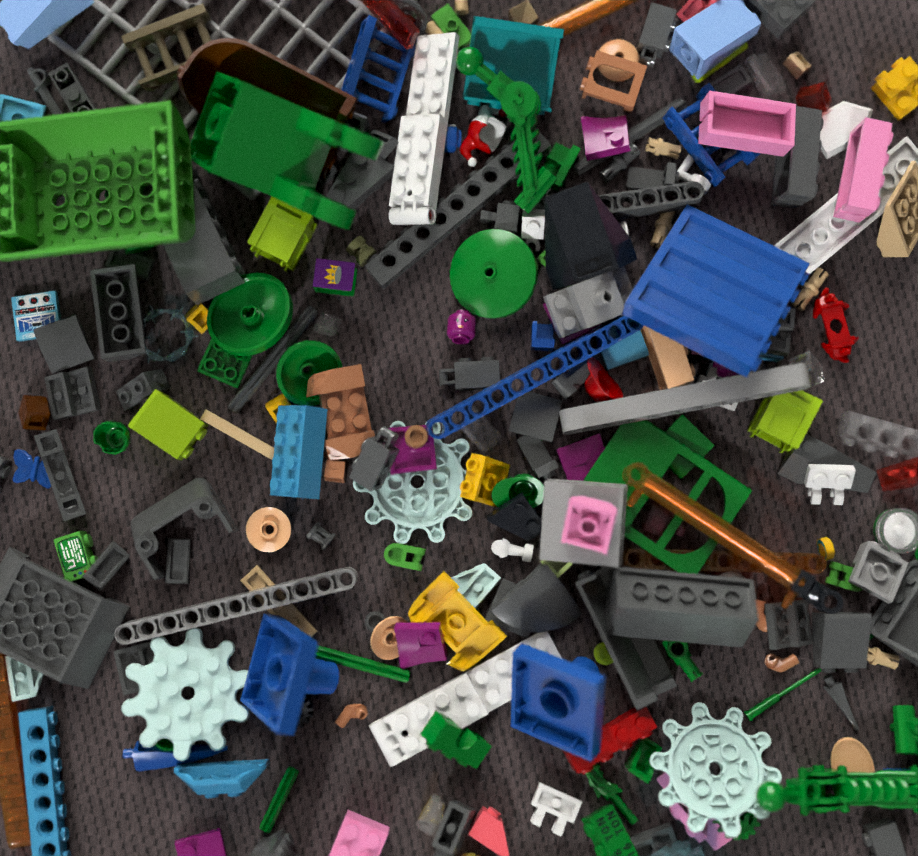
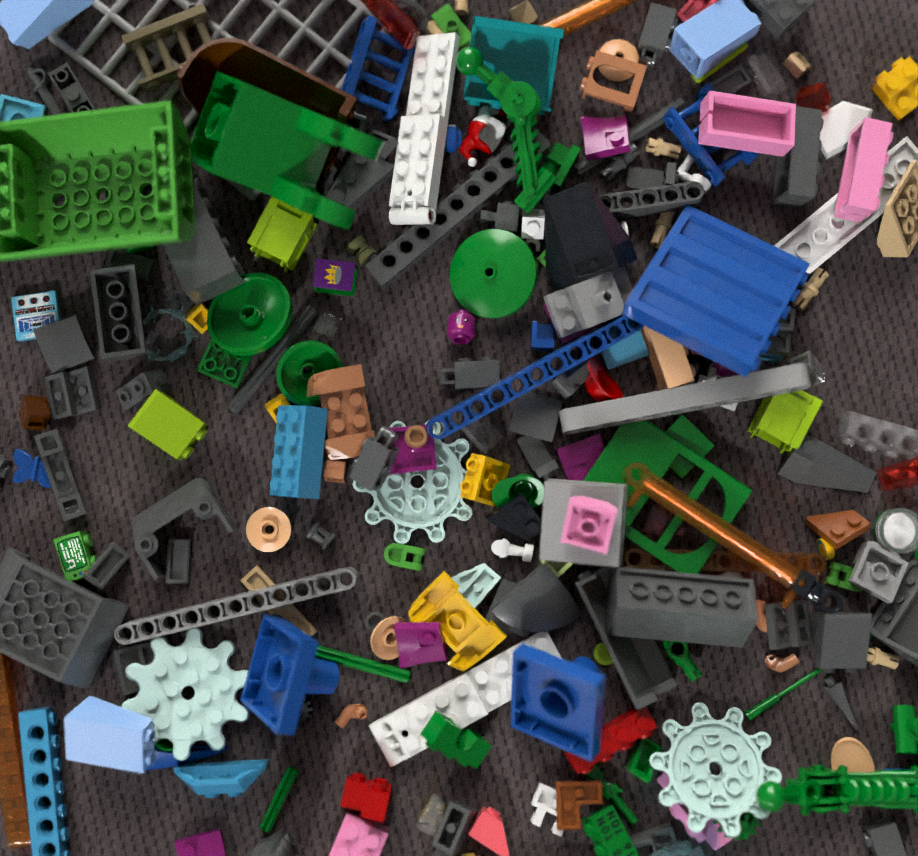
(23, 680): light aqua wing -> none
(109, 736): none -> light blue slope
(112, 437): green hair -> none
(238, 434): tan beam -> none
(366, 796): none -> red brick
(570, 797): none -> dark orange tile
(828, 476): white plate -> none
(831, 308): red piece -> none
(838, 527): none -> dark orange wing

